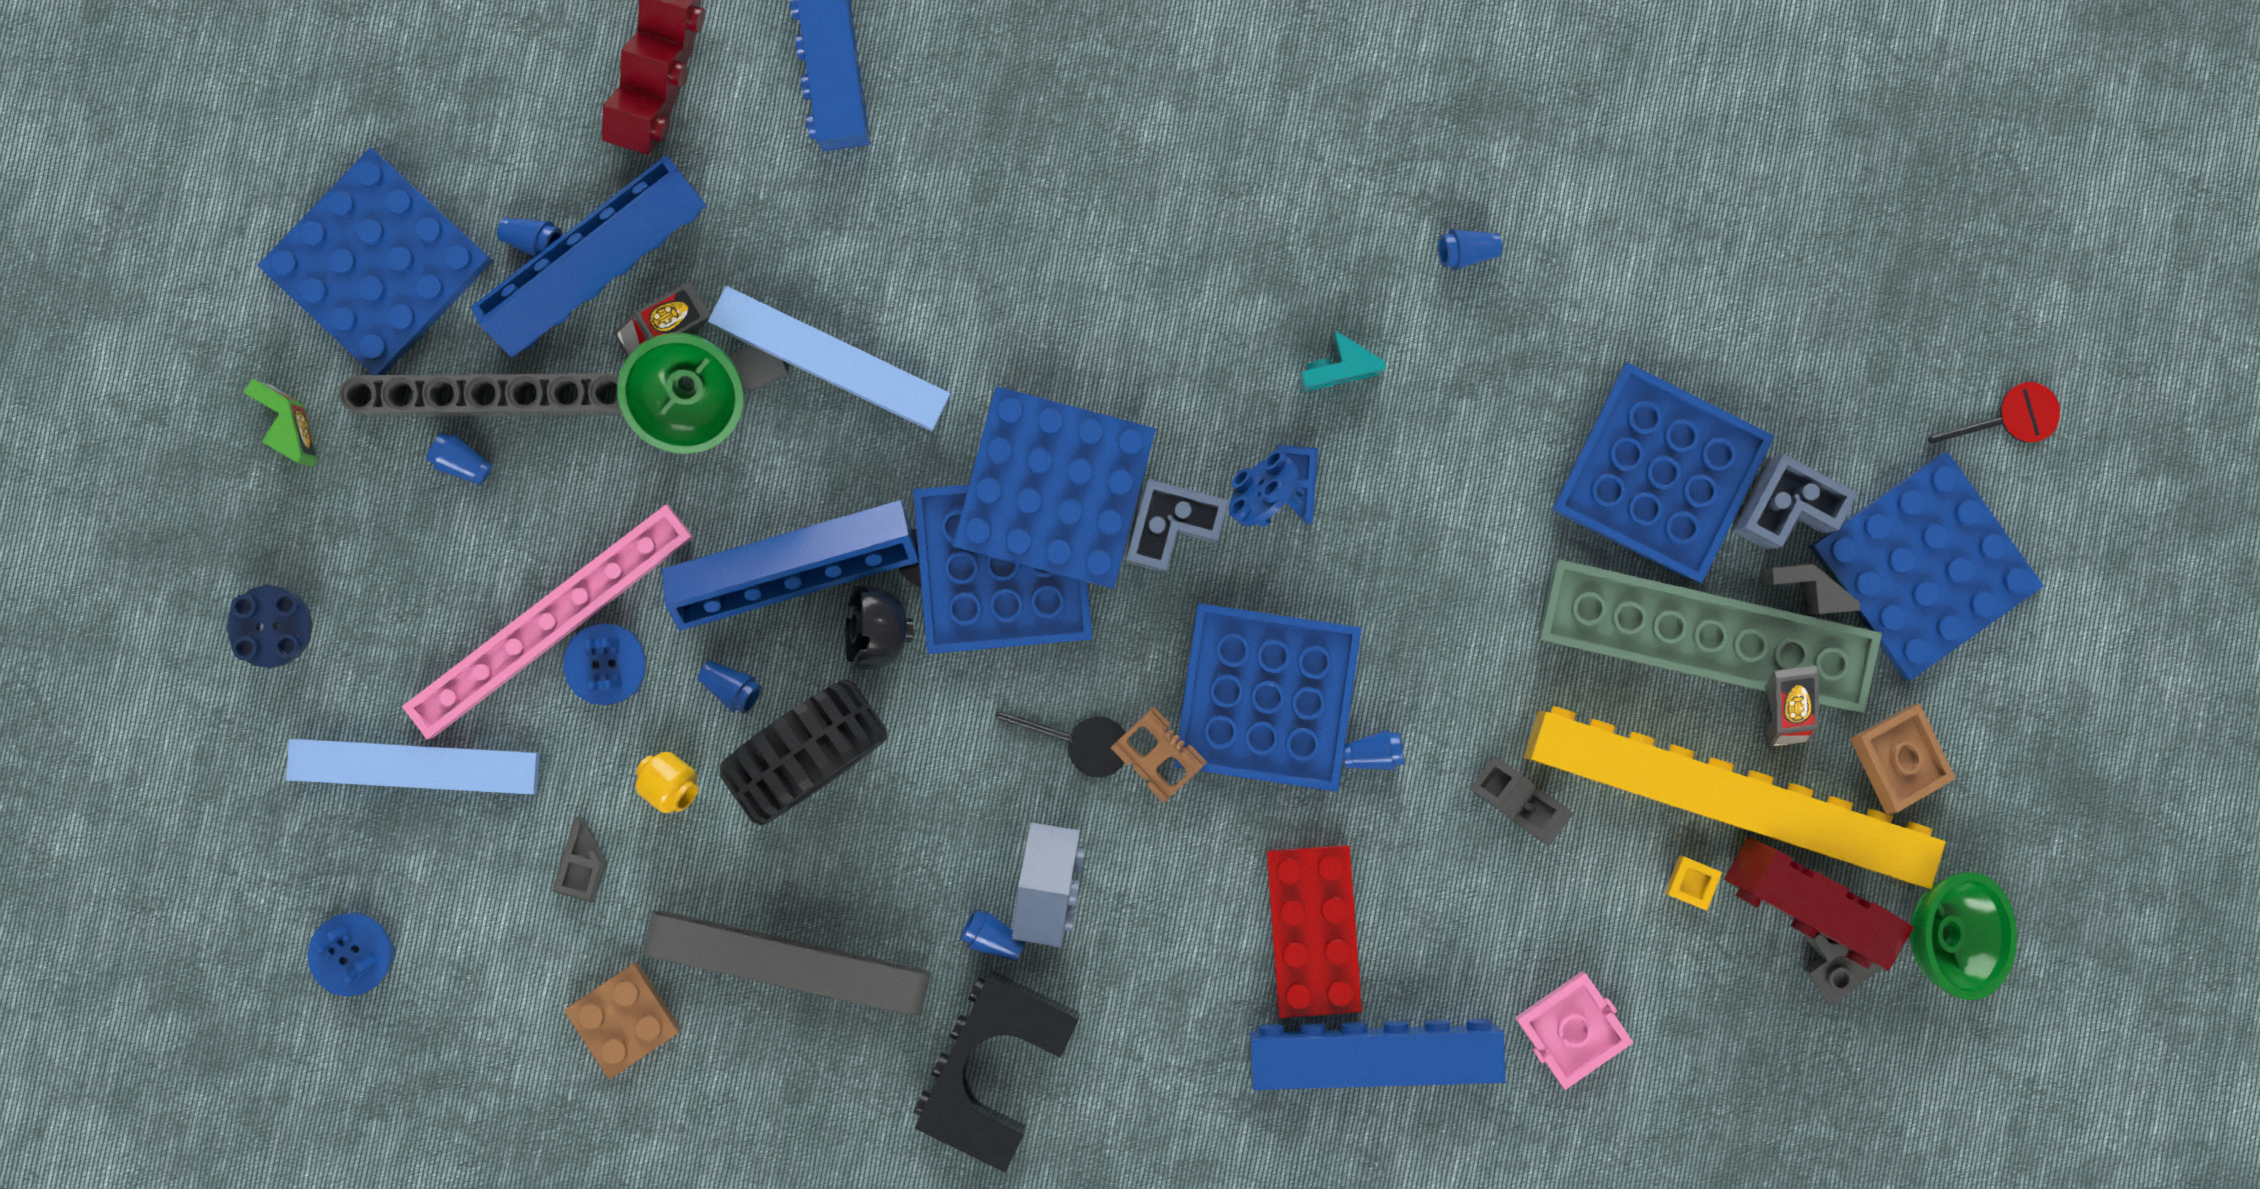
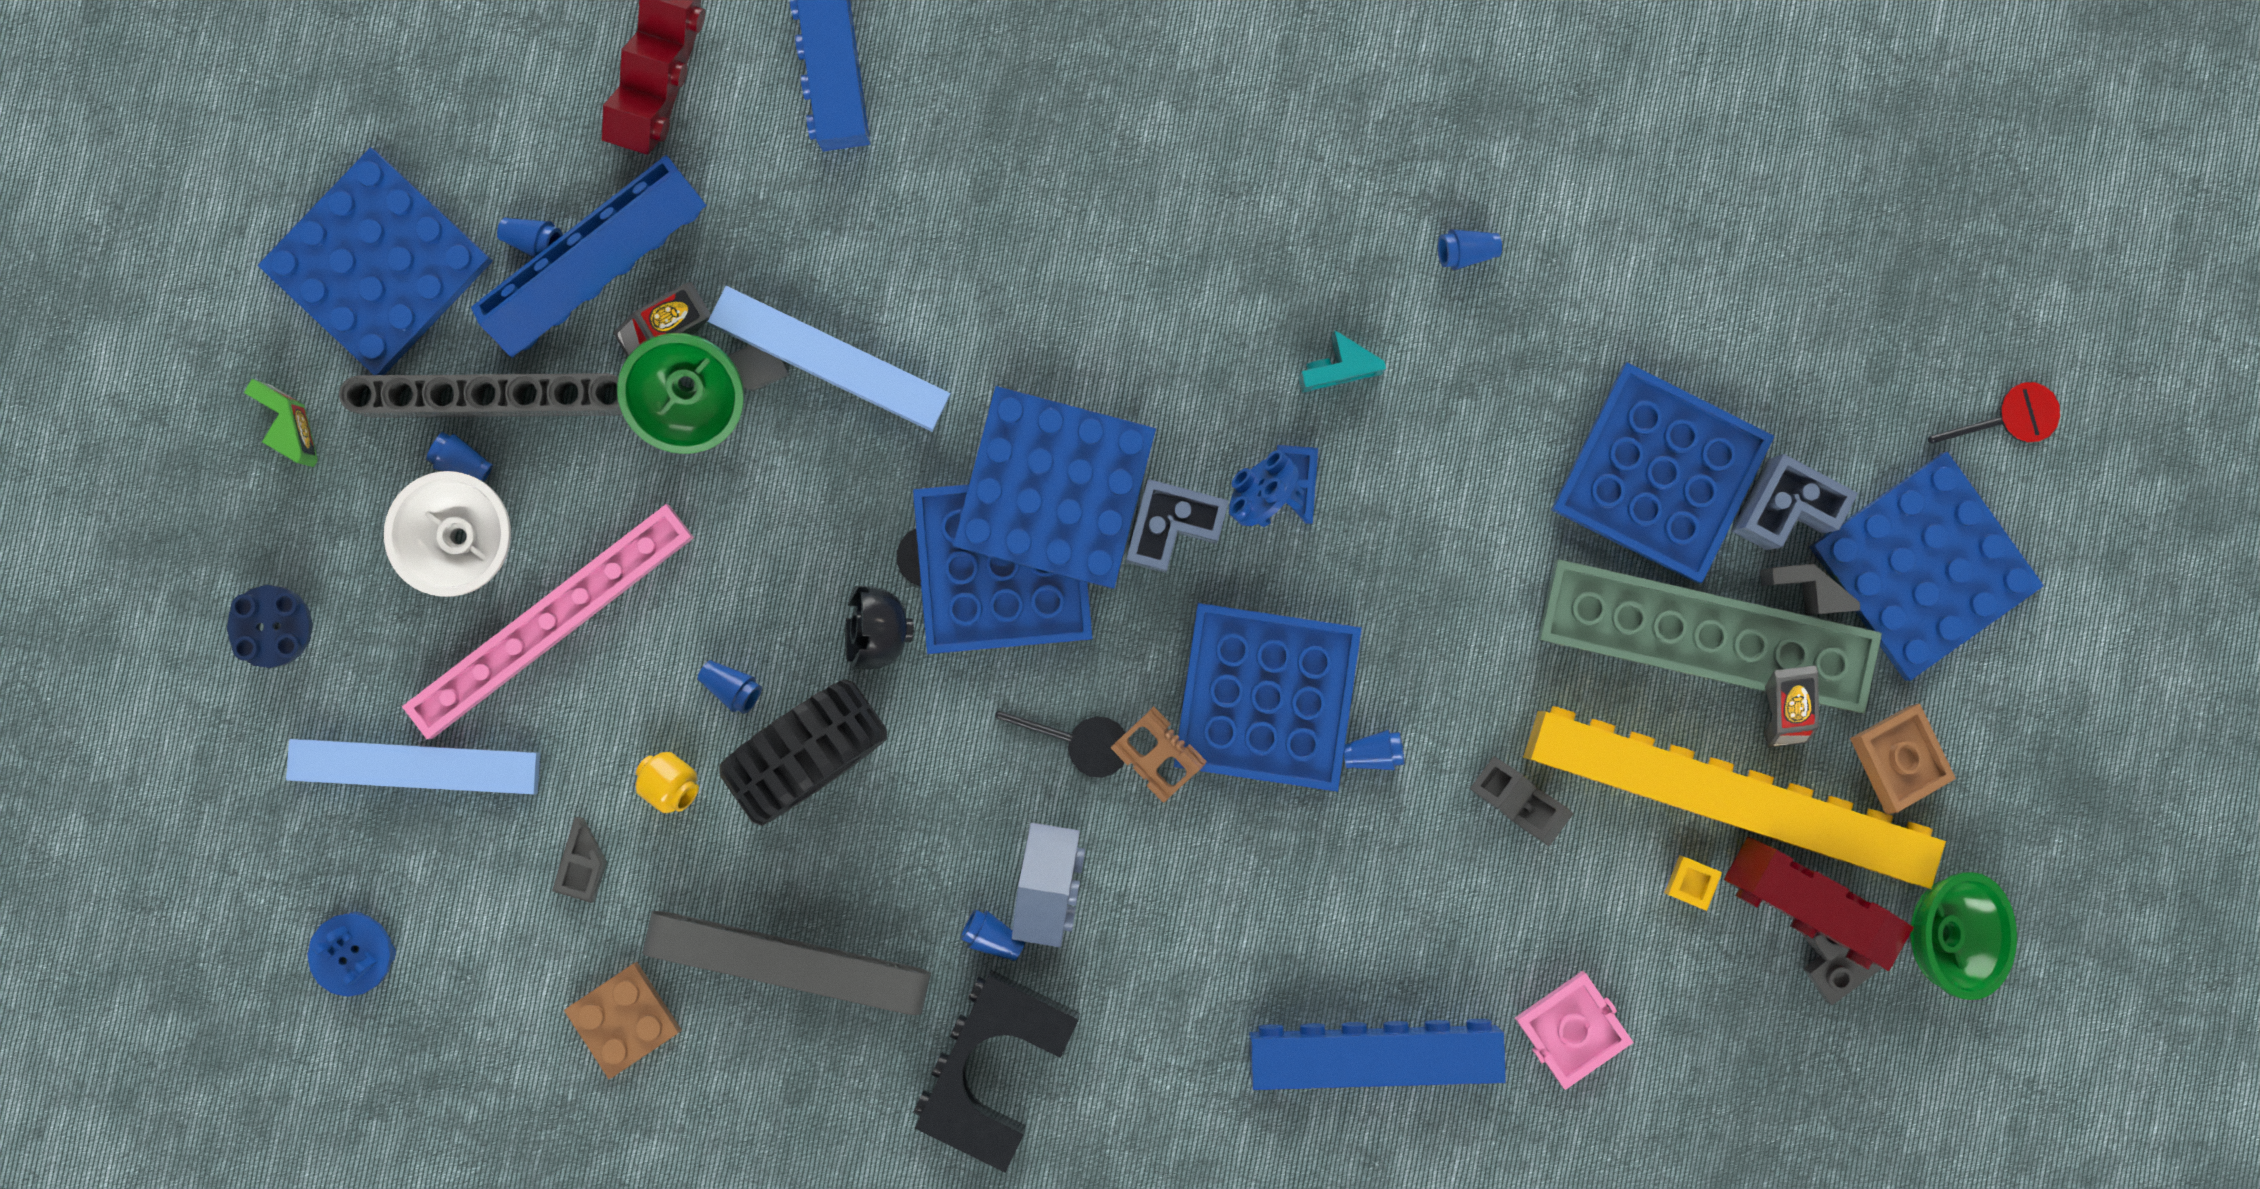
(423, 531): none -> white hat
(607, 683): blue plate -> none
(789, 565): blue brick -> none
(1313, 931): red plate -> none

